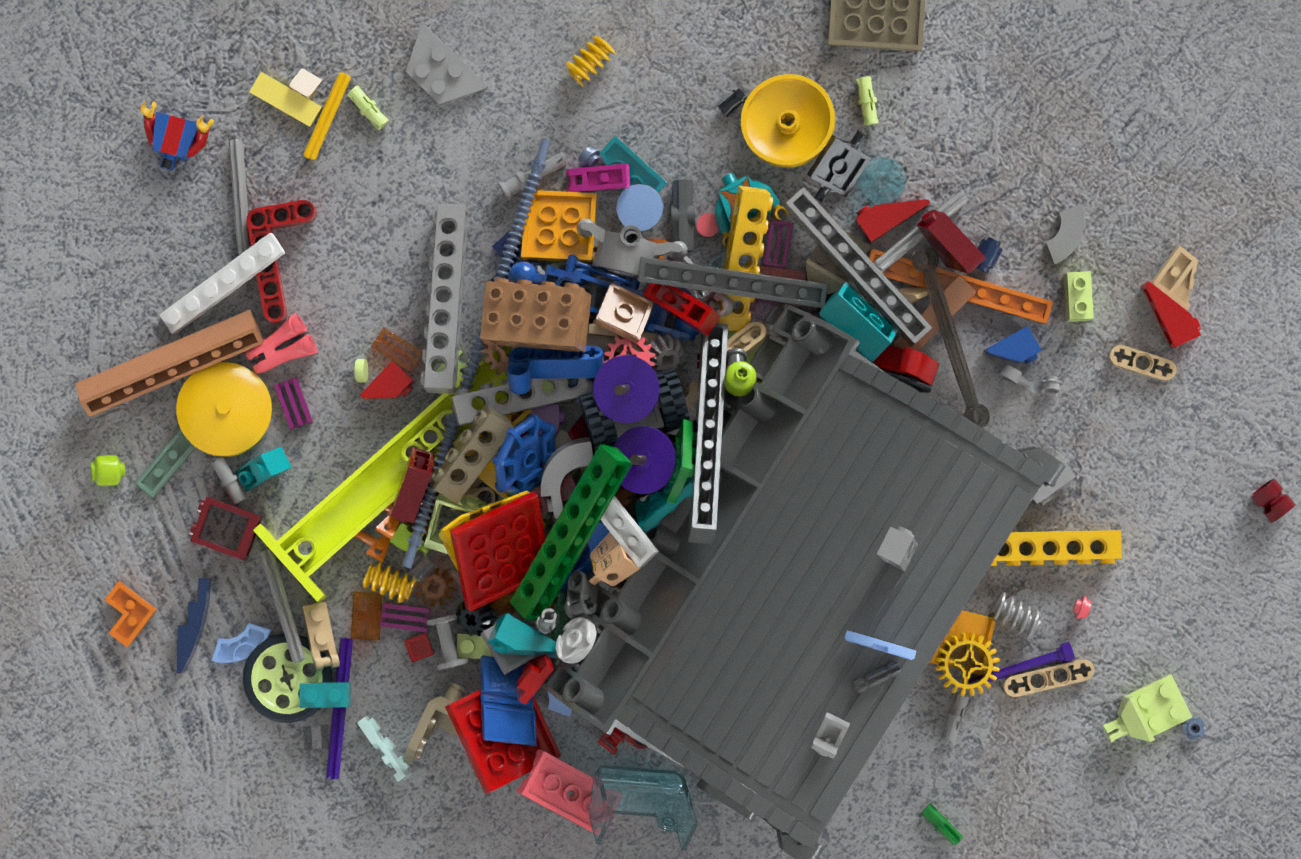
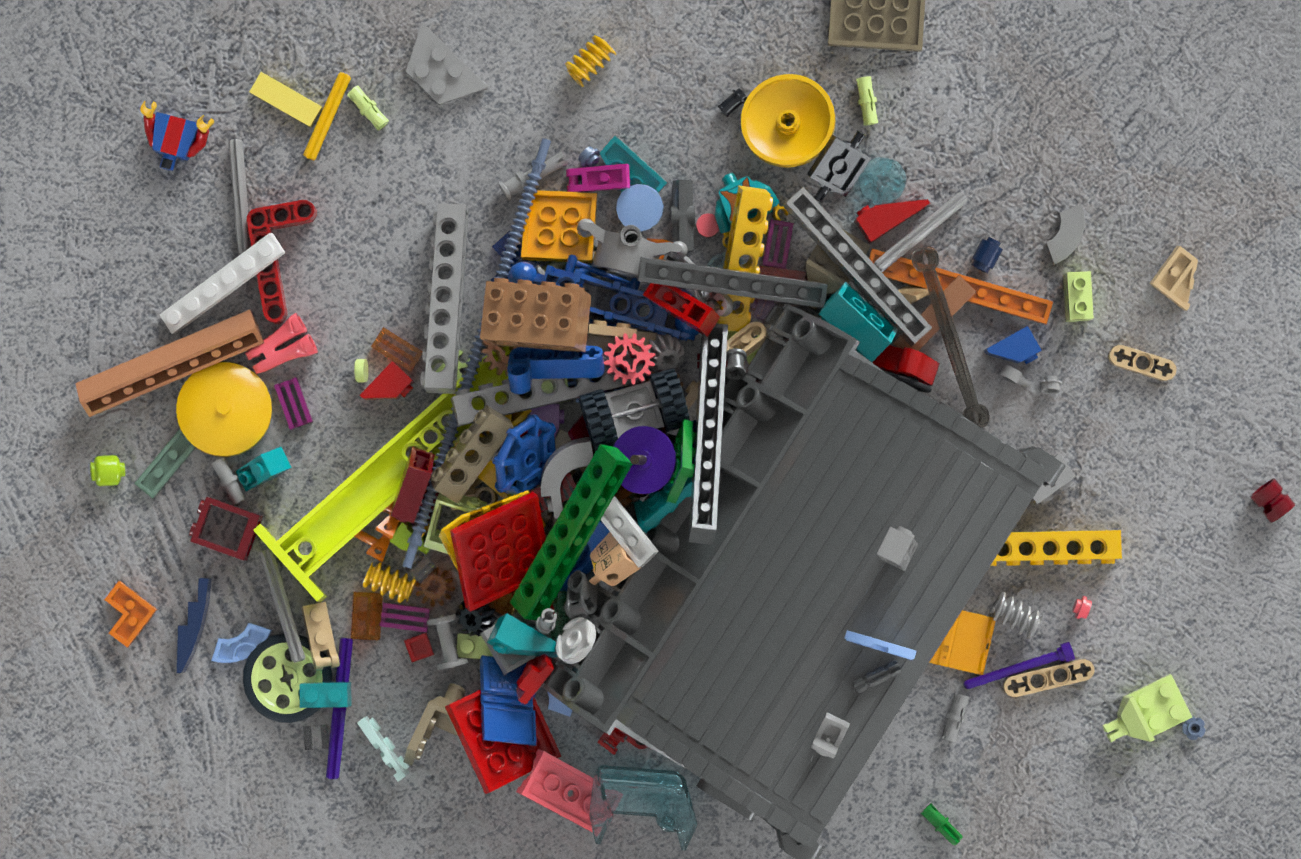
(305, 84): slope -> none
(624, 312): tile -> none
(626, 389): dark purple piece -> none
(739, 378): lime head -> none
(950, 242): dark red slope -> none
(988, 668): yellow gear -> none
(1173, 319): red slope -> none

